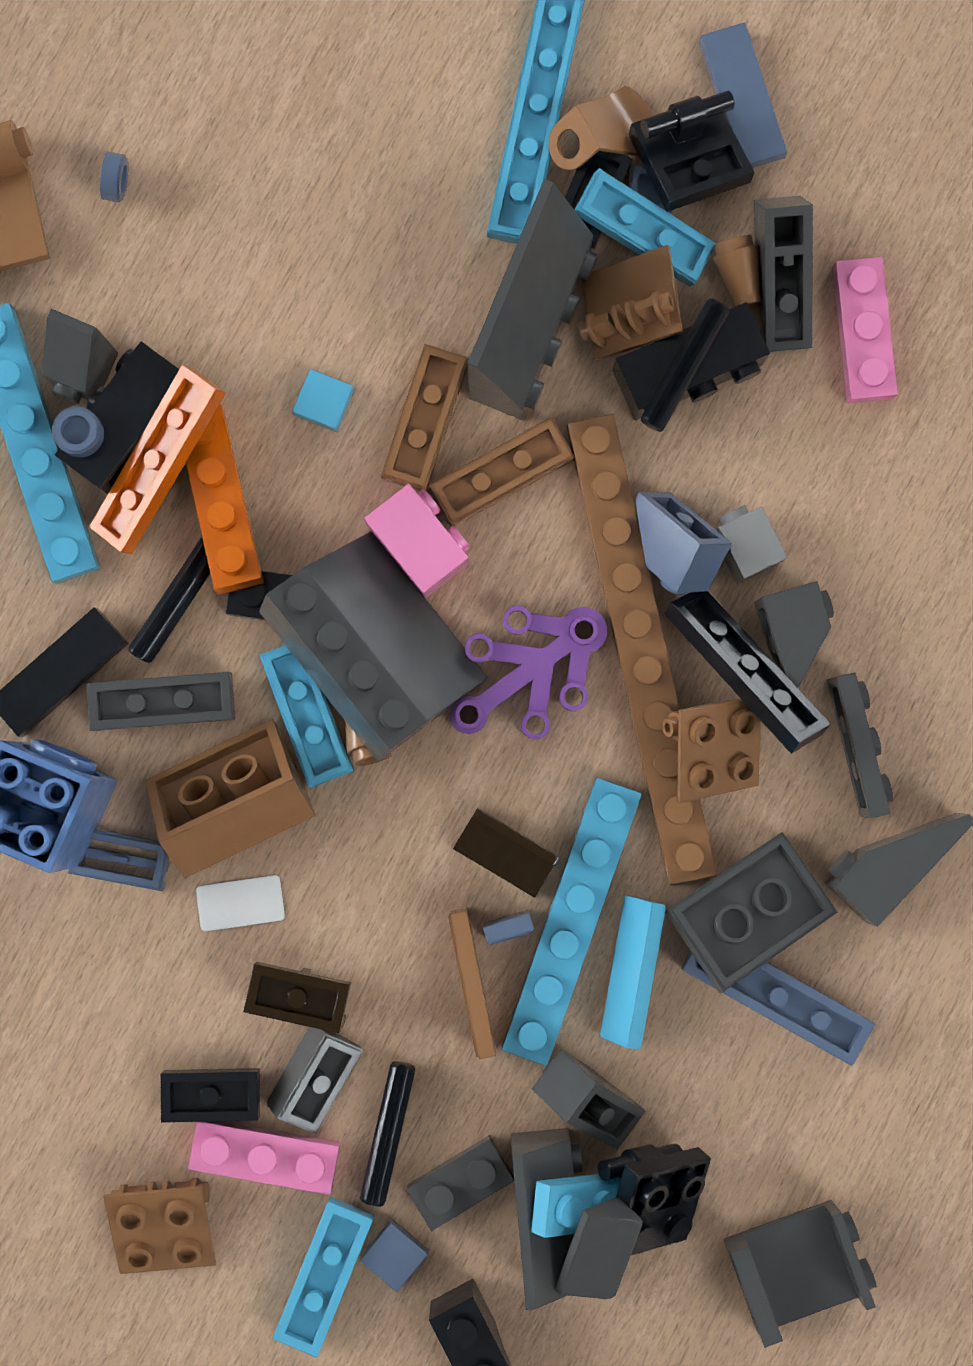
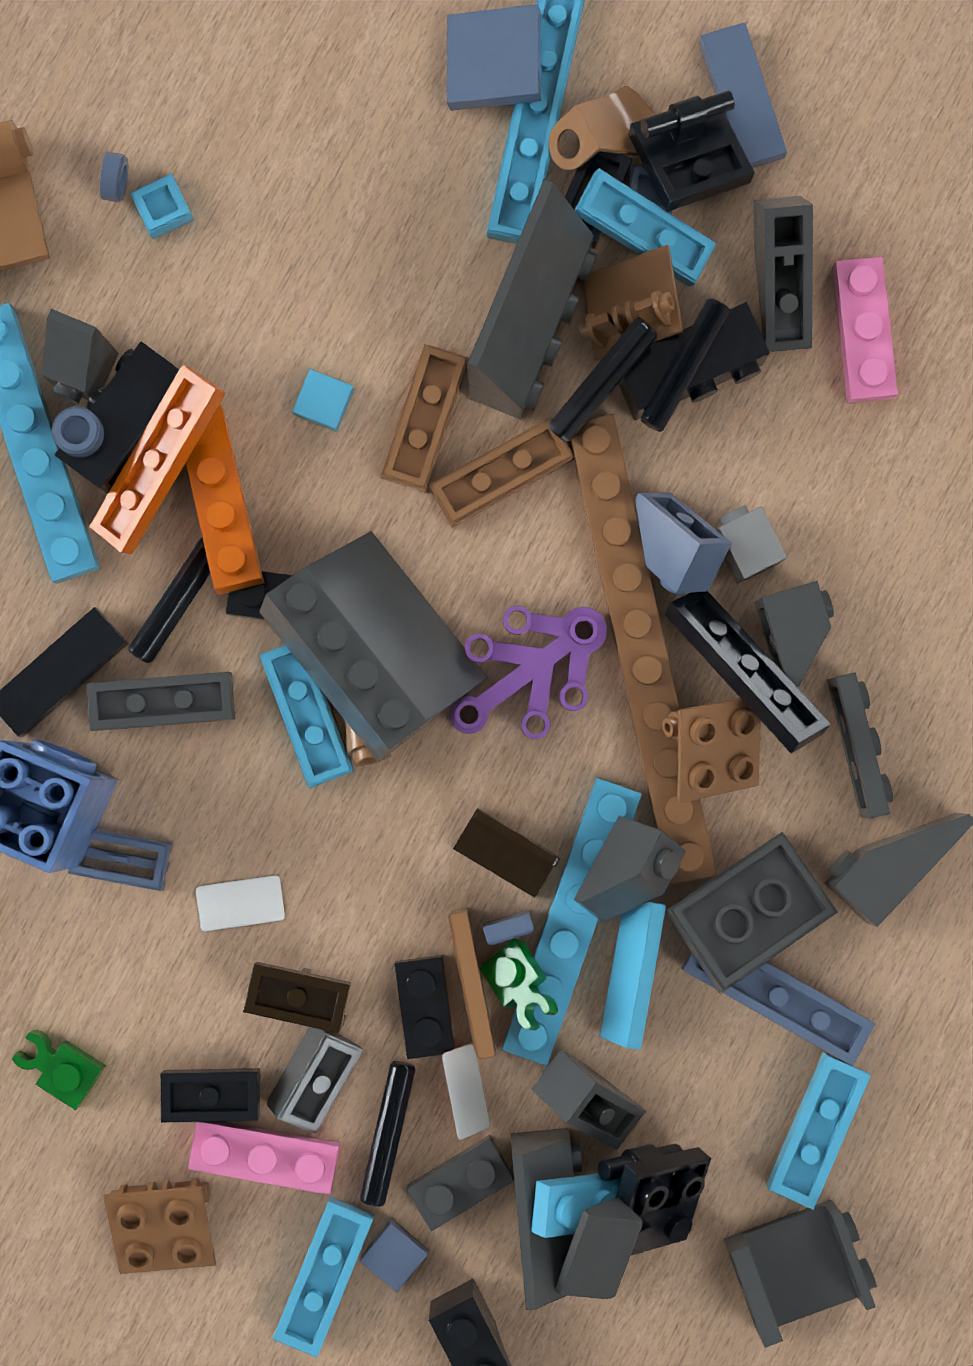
(66, 1072): none -> green plate
(162, 206): none -> medium azure tile
(227, 799): medium nougat slope -> none
(418, 539): bright pink brick -> none
(424, 1006): none -> black plate
(465, 1091): none -> white sticker
(494, 57): none -> sand blue tile
(515, 981): none -> green plate
(603, 380): none -> black axle
(629, 869): none -> dark grey slope
(739, 268): medium nougat cone -> none
(818, 1131): none -> medium azure plate

